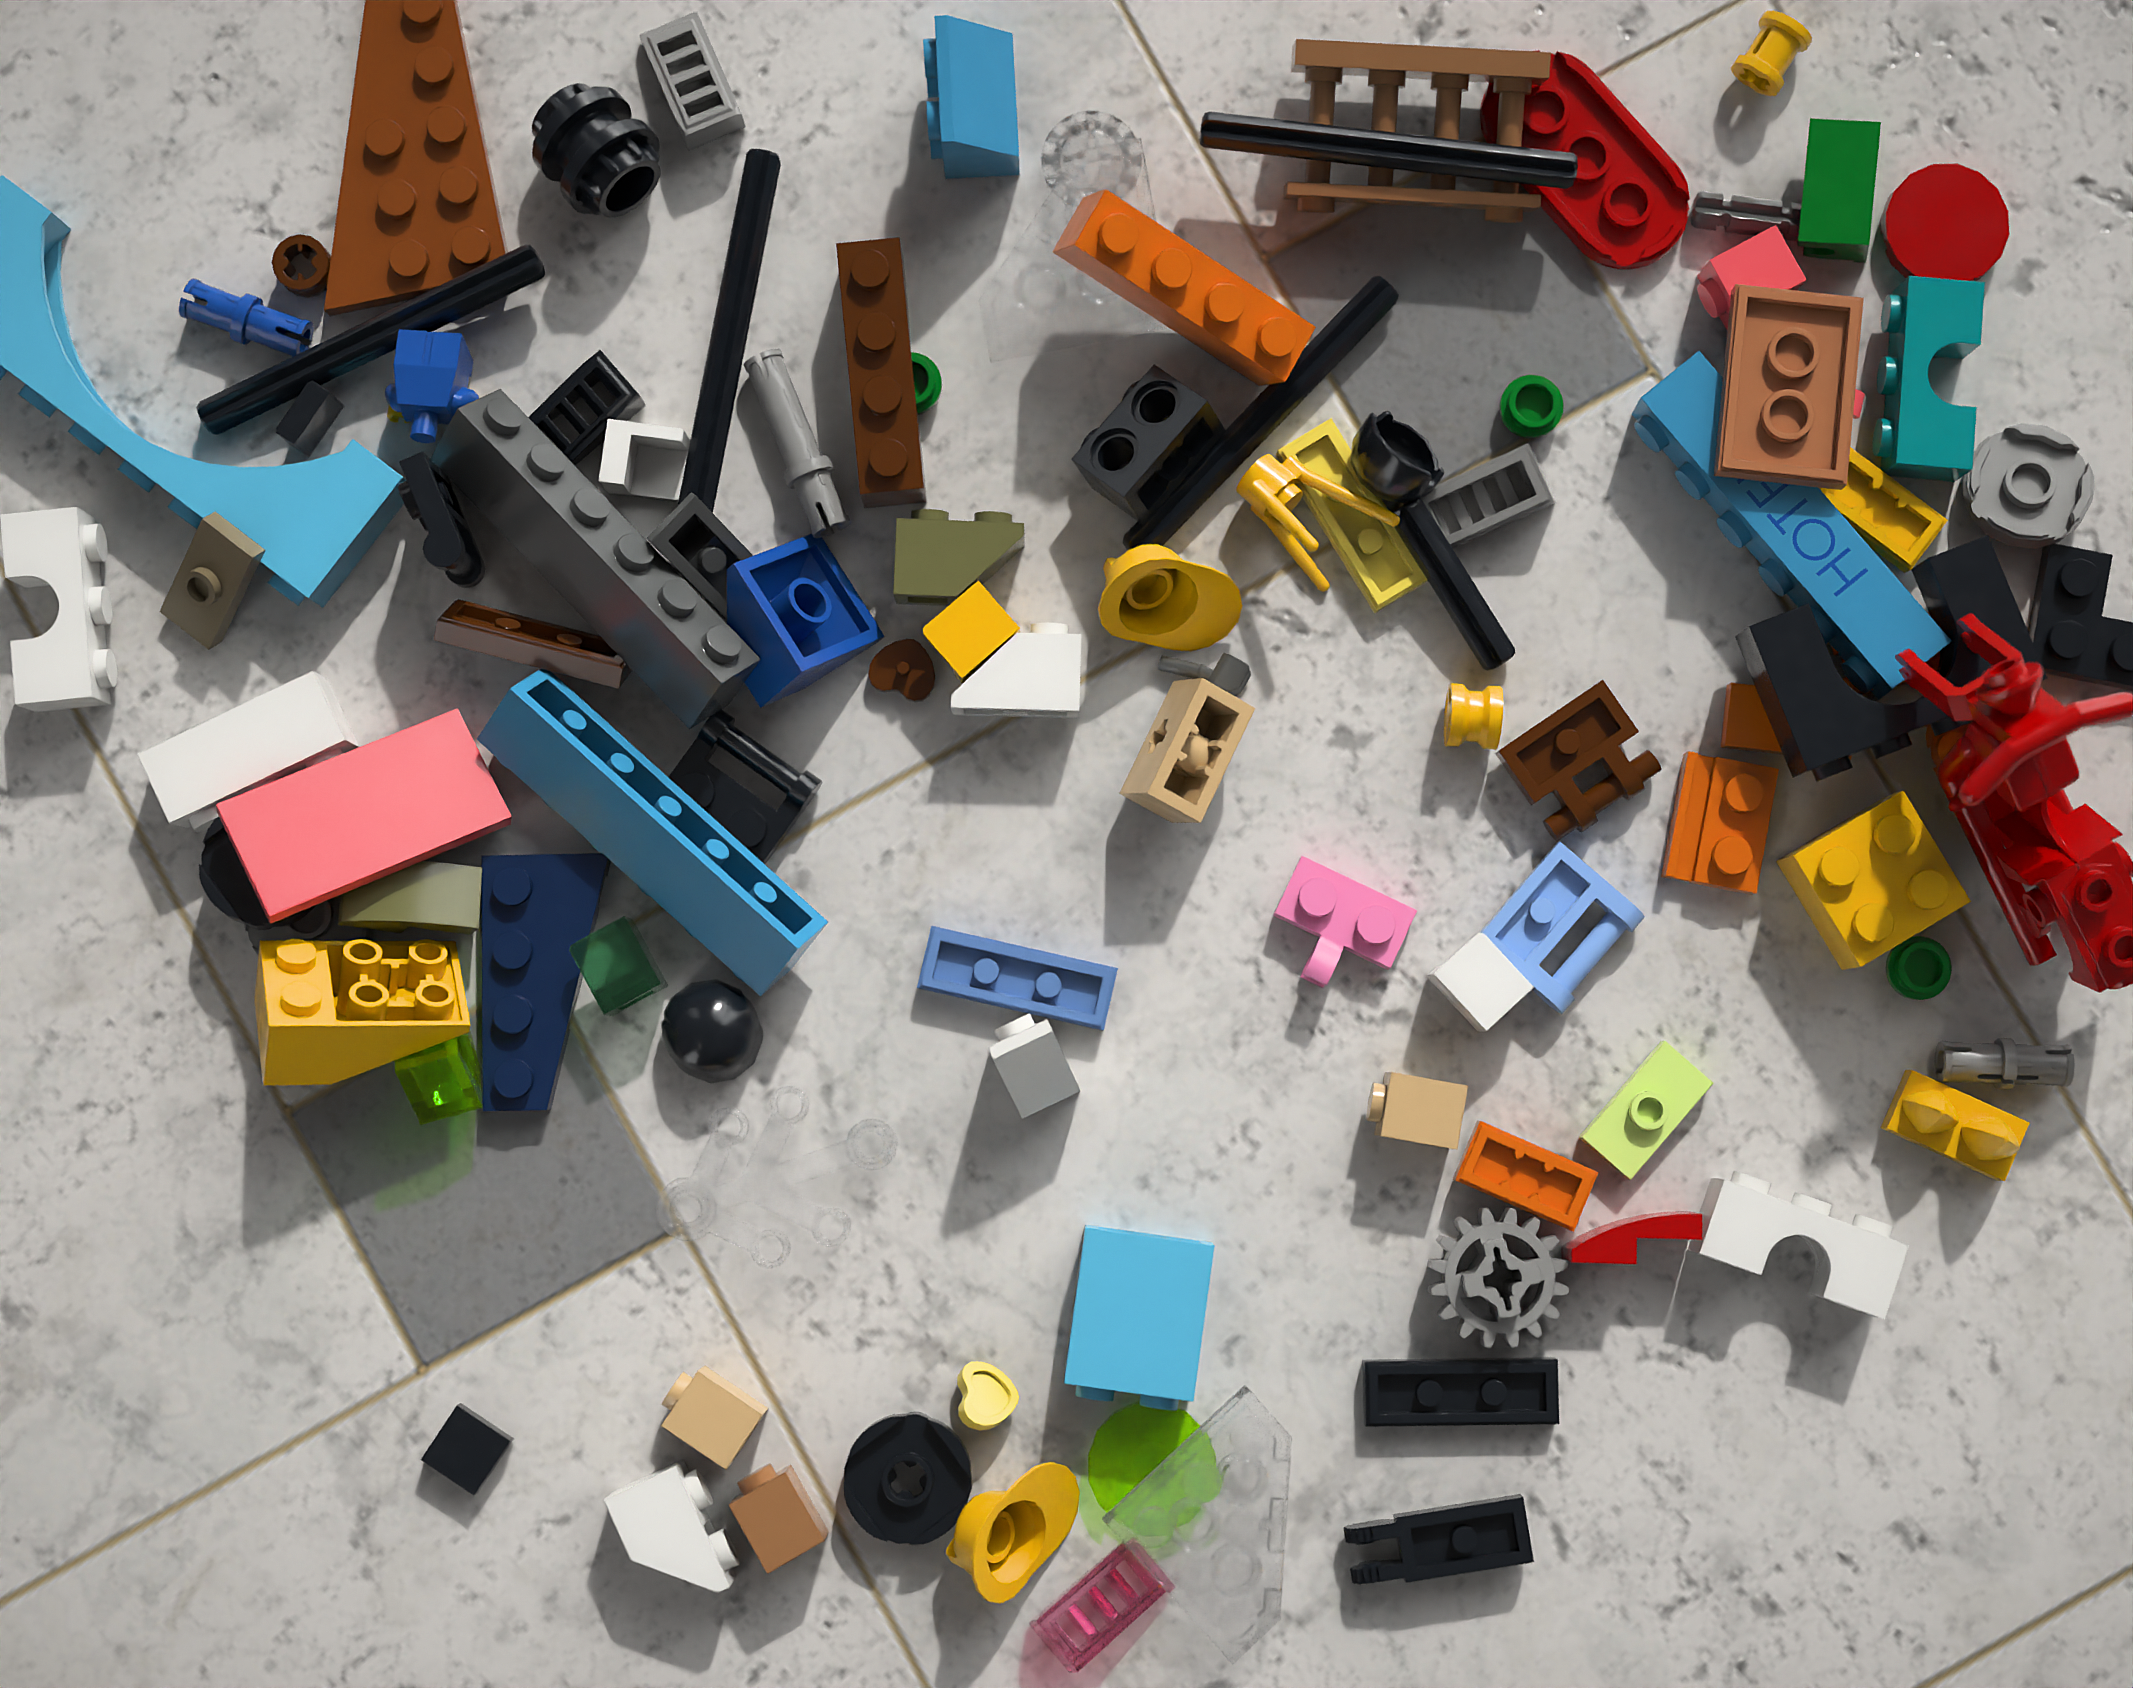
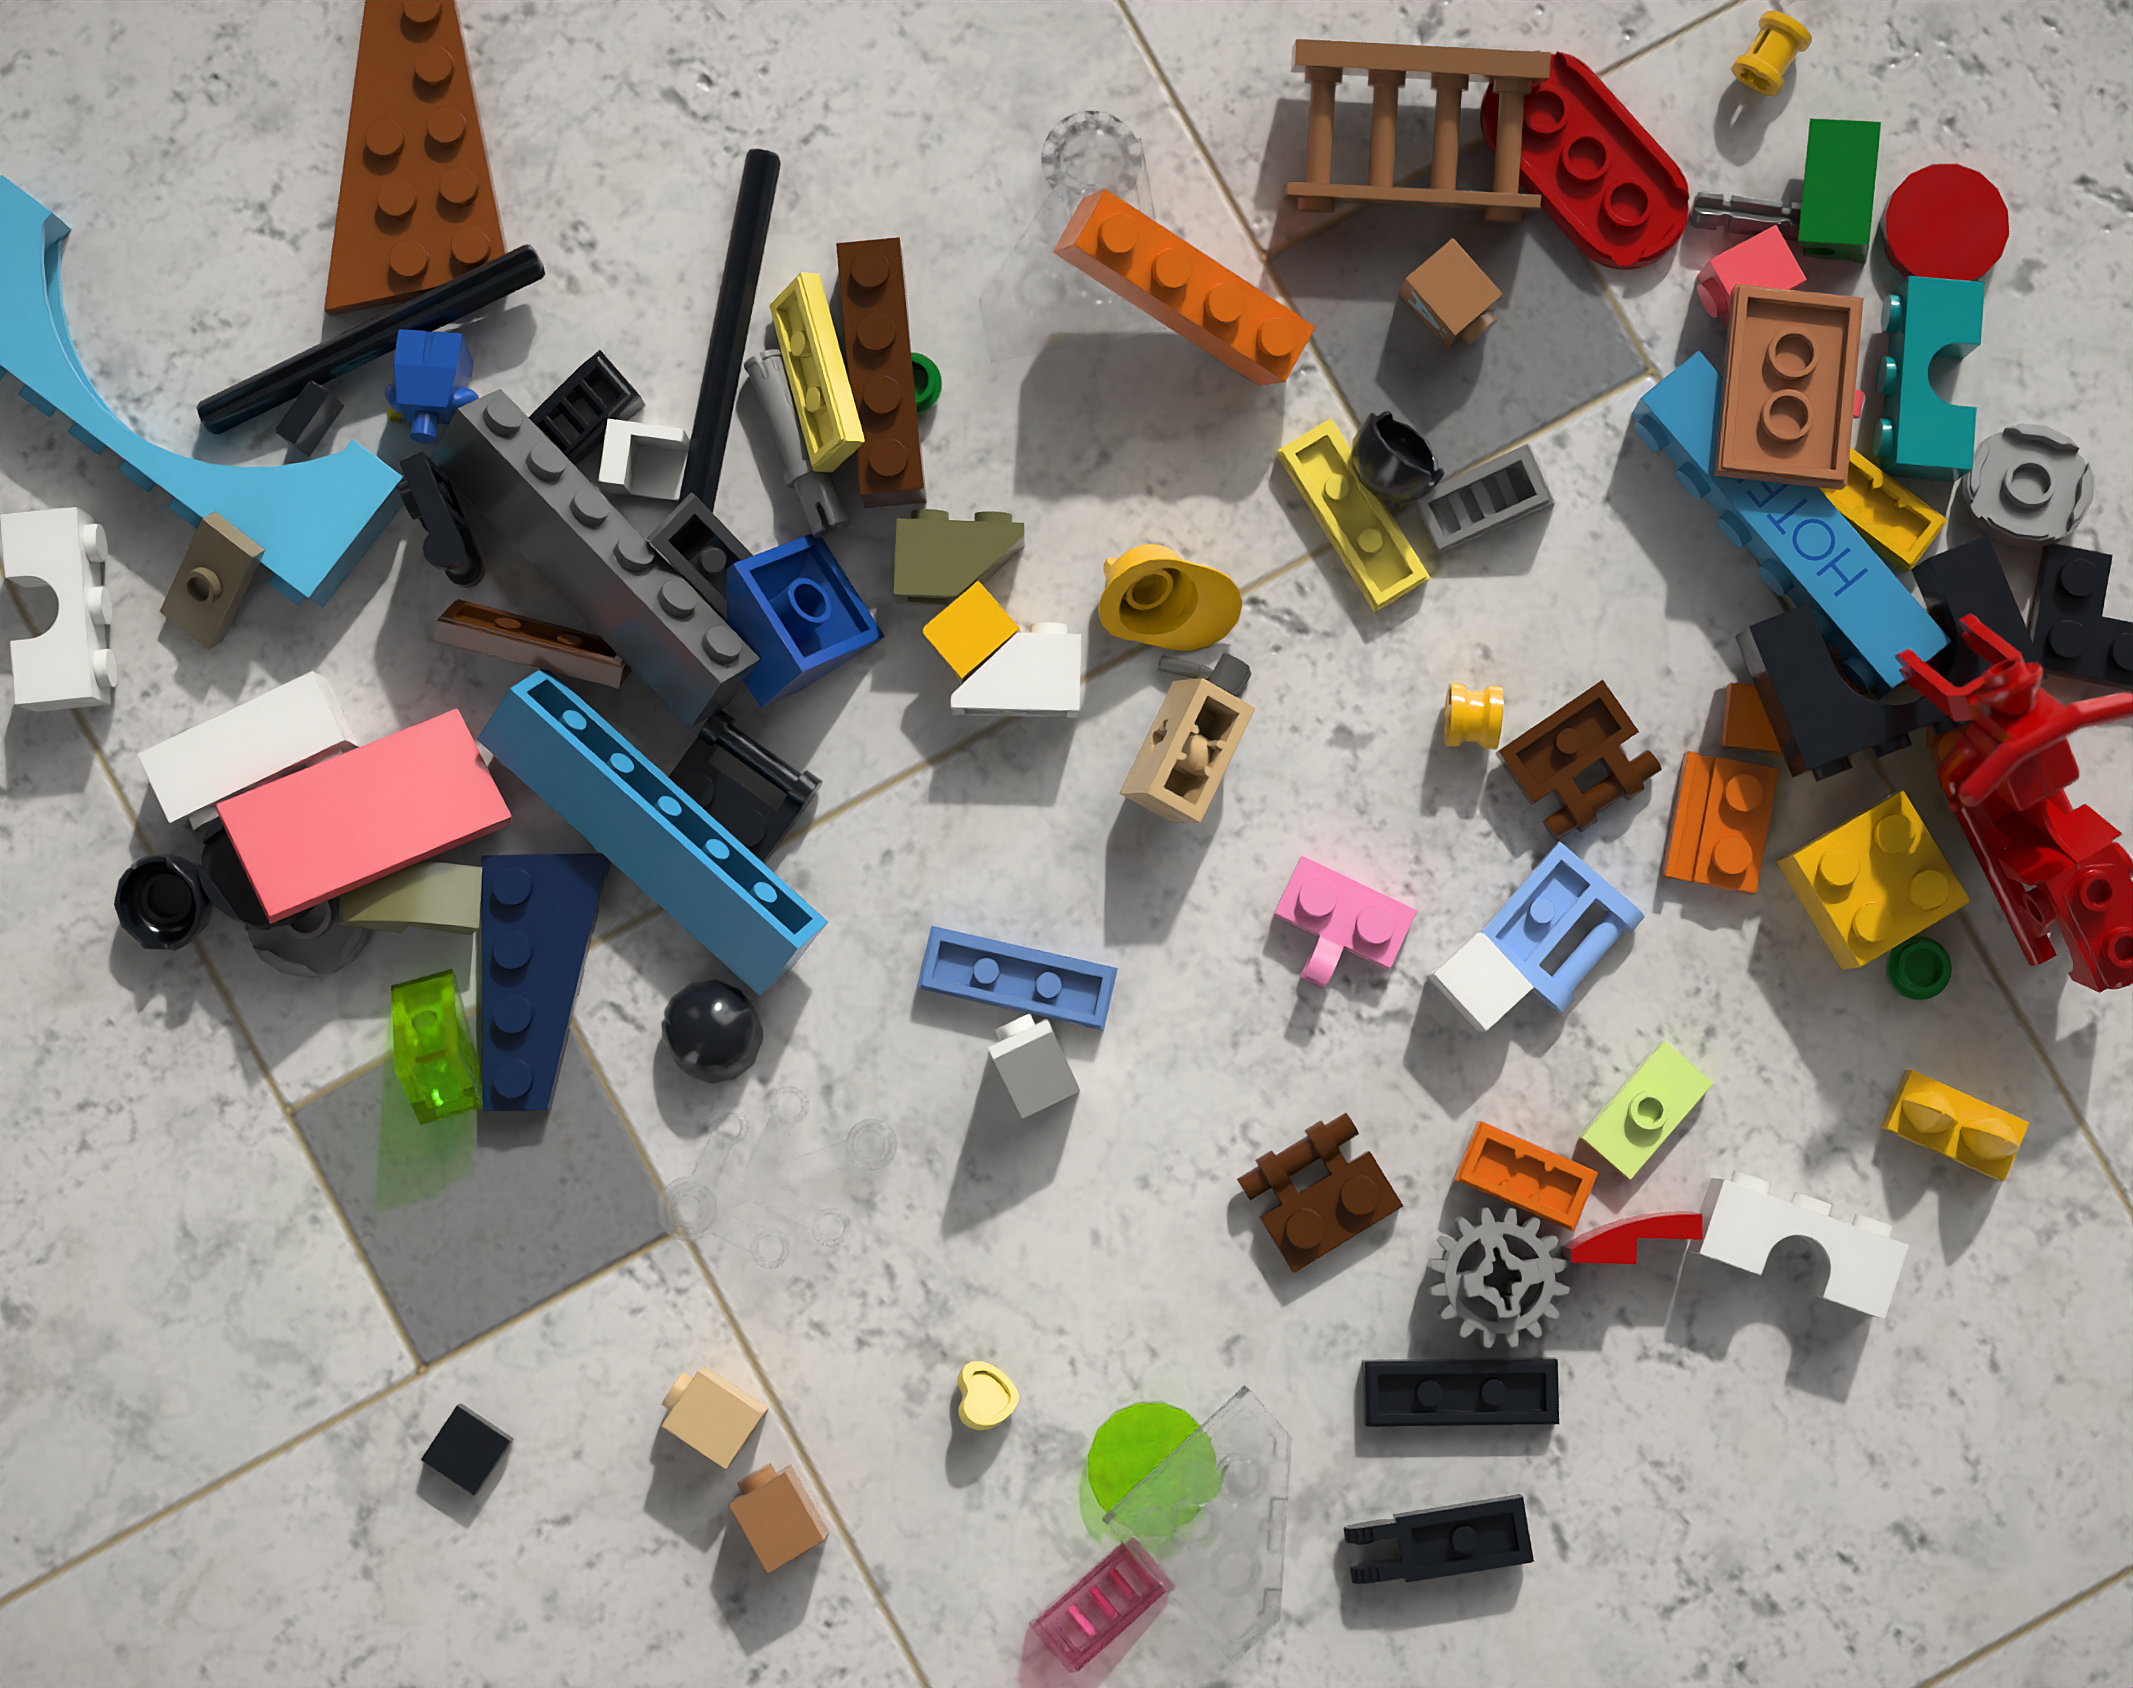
(162, 902): none -> black hair
(245, 318): blue pin -> none
(285, 269): reddish brown bush -> none
(353, 1005): yellow slope -> none
(595, 150): black piece -> none
(618, 966): clear green panel -> none
(669, 1529): white slope -> none
(710, 123): light grey slope -> none
(816, 373): none -> light yellow tile
(901, 1515): black plate -> none
(903, 668): reddish brown piece -> none
(976, 109): dark azure slope -> none
(1014, 1531): yellow piece -> none
(1138, 1316): medium azure brick -> none
(1157, 451): black brick -> none
(1267, 412): black axle -> none
(1274, 494): yellow plant -> none
(1328, 1210): none -> reddish brown plate
(1388, 150): black axle -> none
(1417, 1109): tan brick -> none
(1452, 296): none -> medium nougat brick
(1453, 585): black axle -> none
(1531, 406): green plate -> none
(2004, 1063): light grey pin -> none

